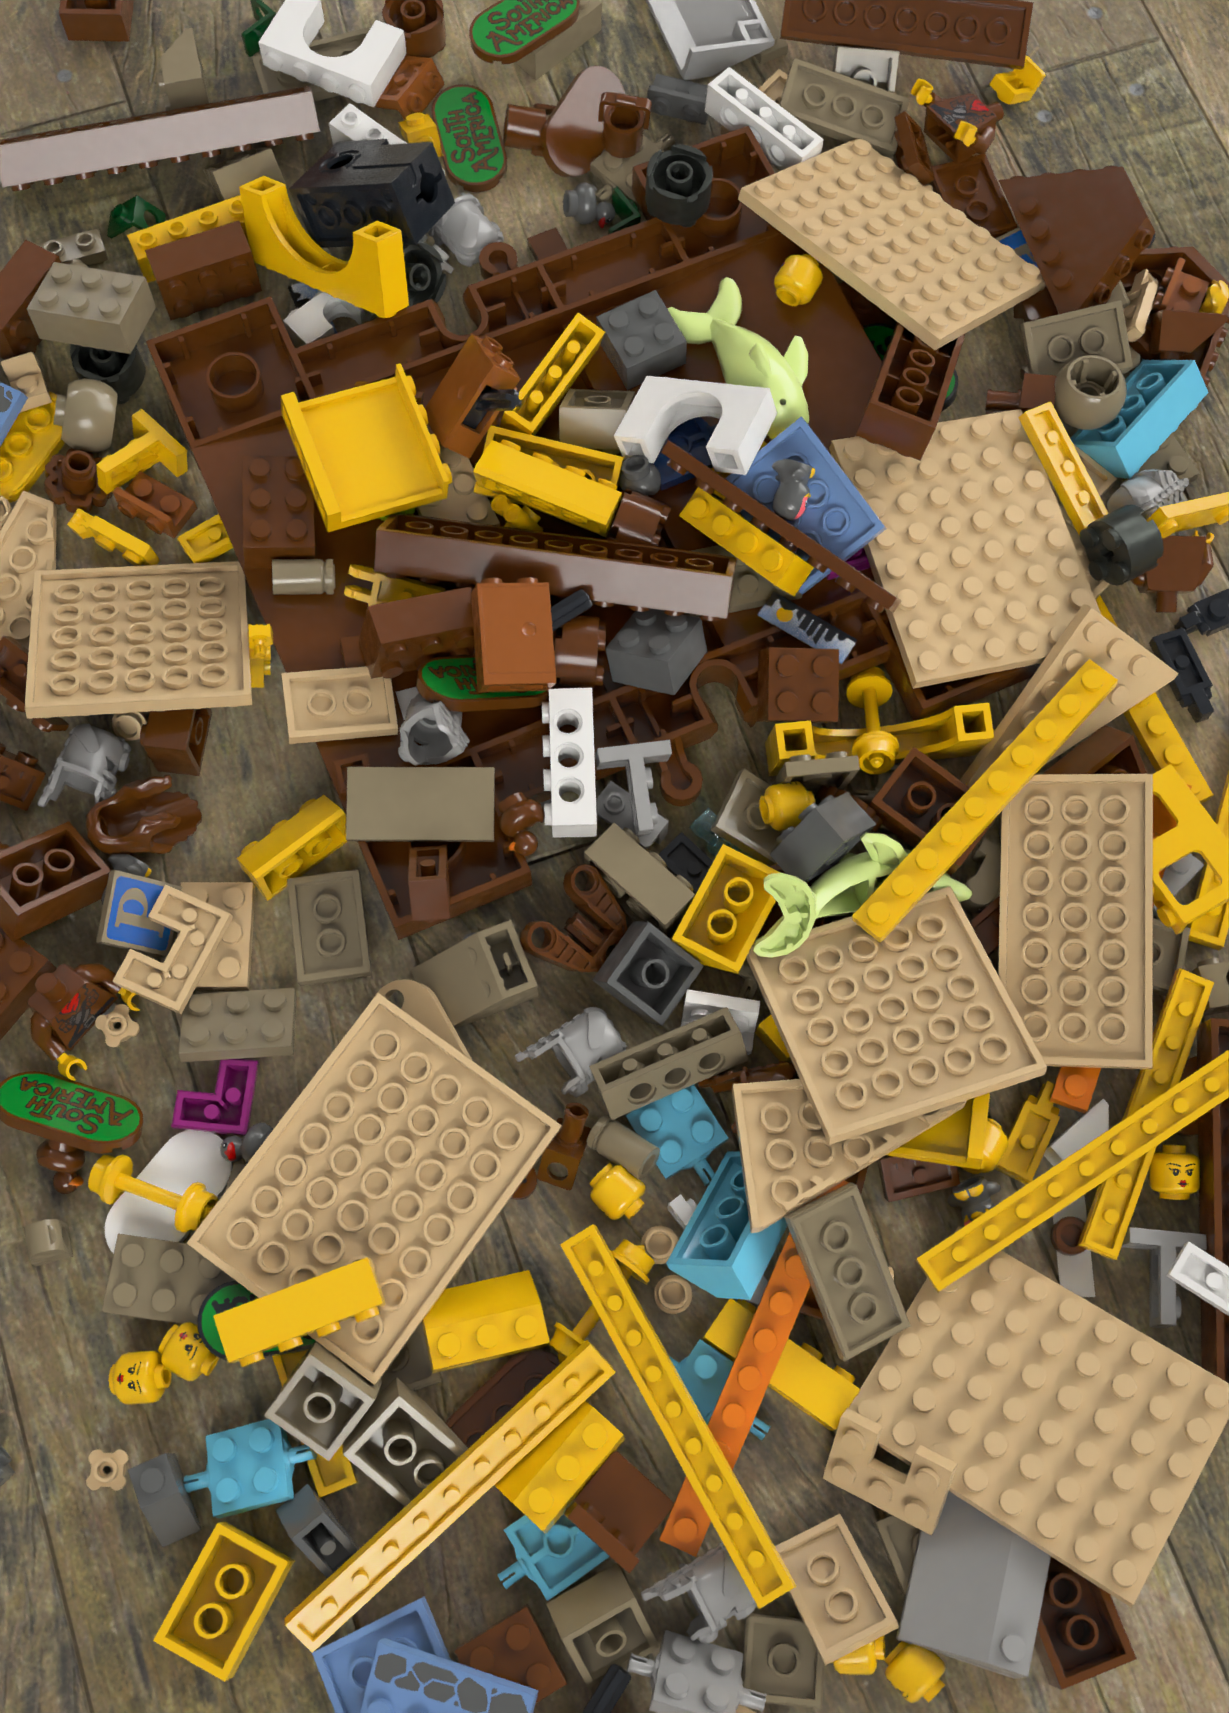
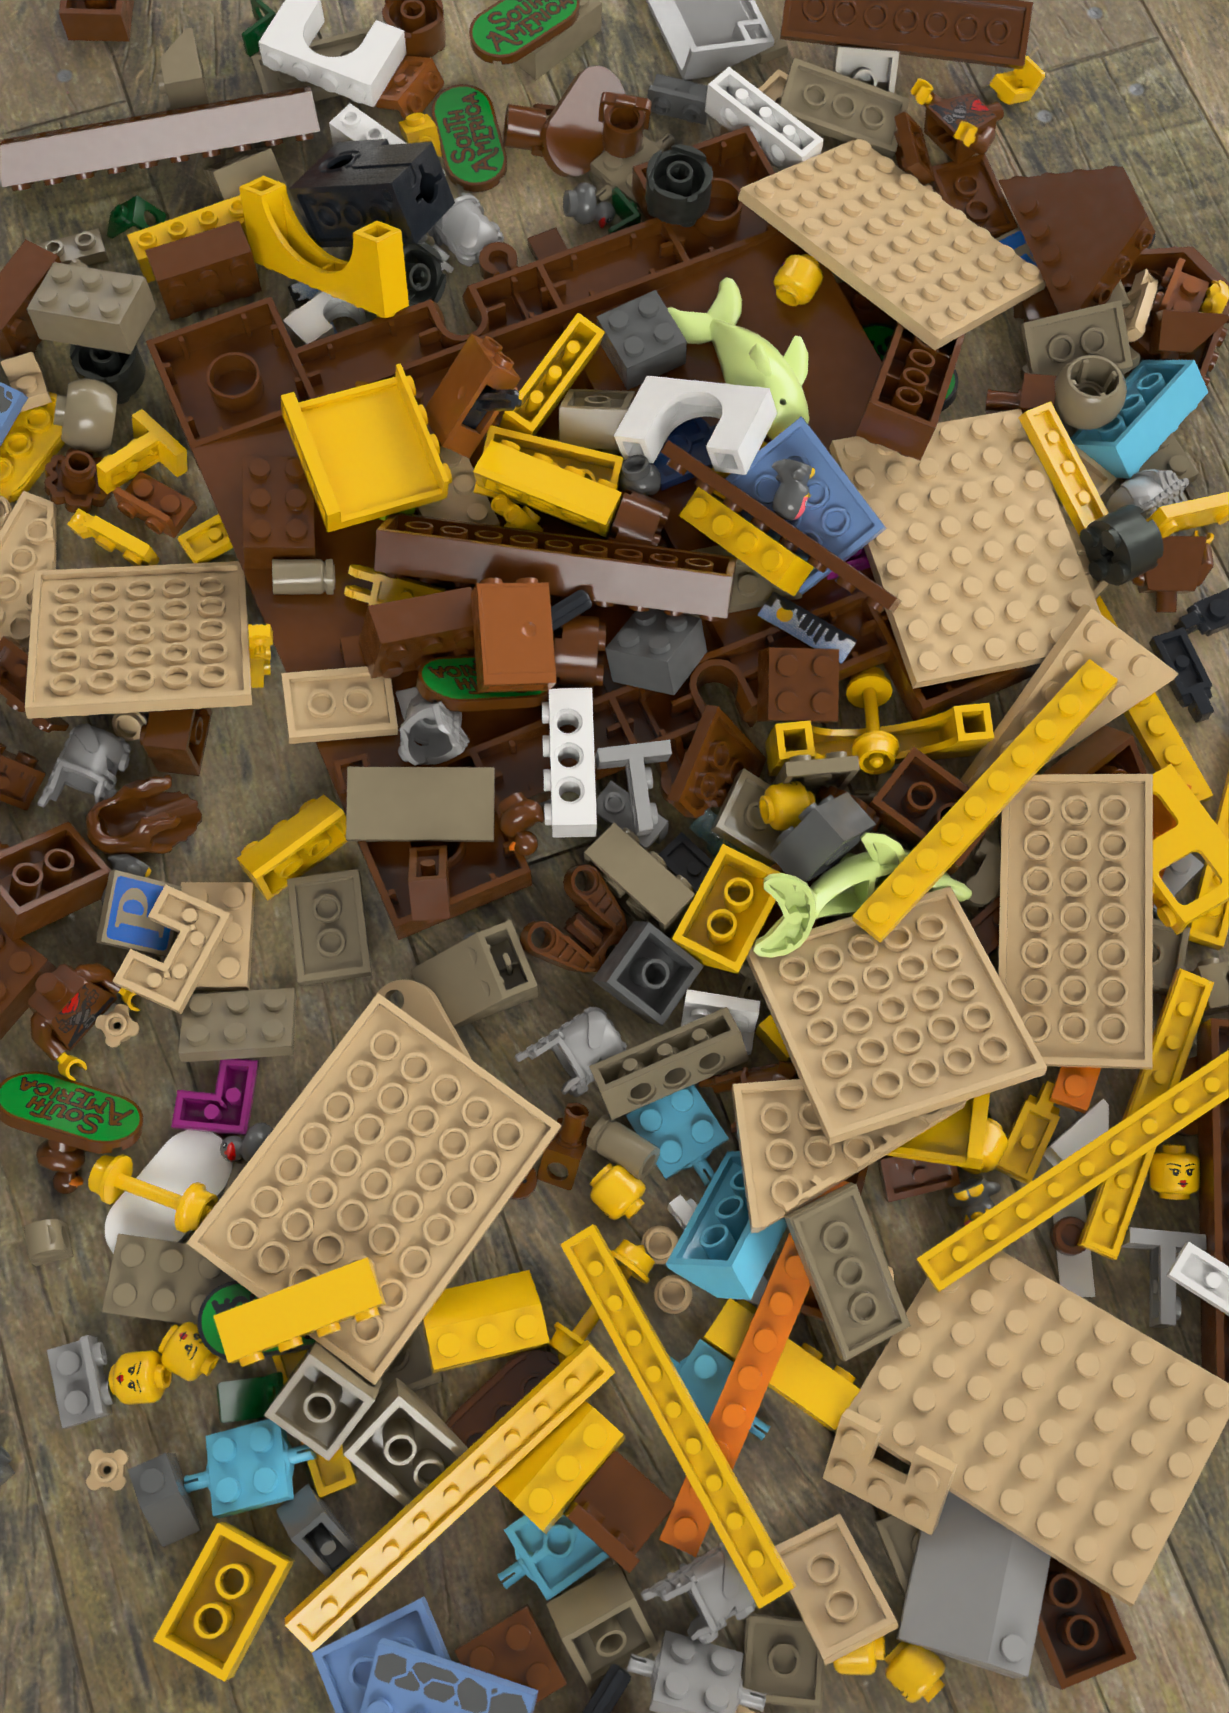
(80, 1381): none -> light grey bracket
(247, 1397): none -> dark green bracket
(712, 764): none -> reddish brown plate

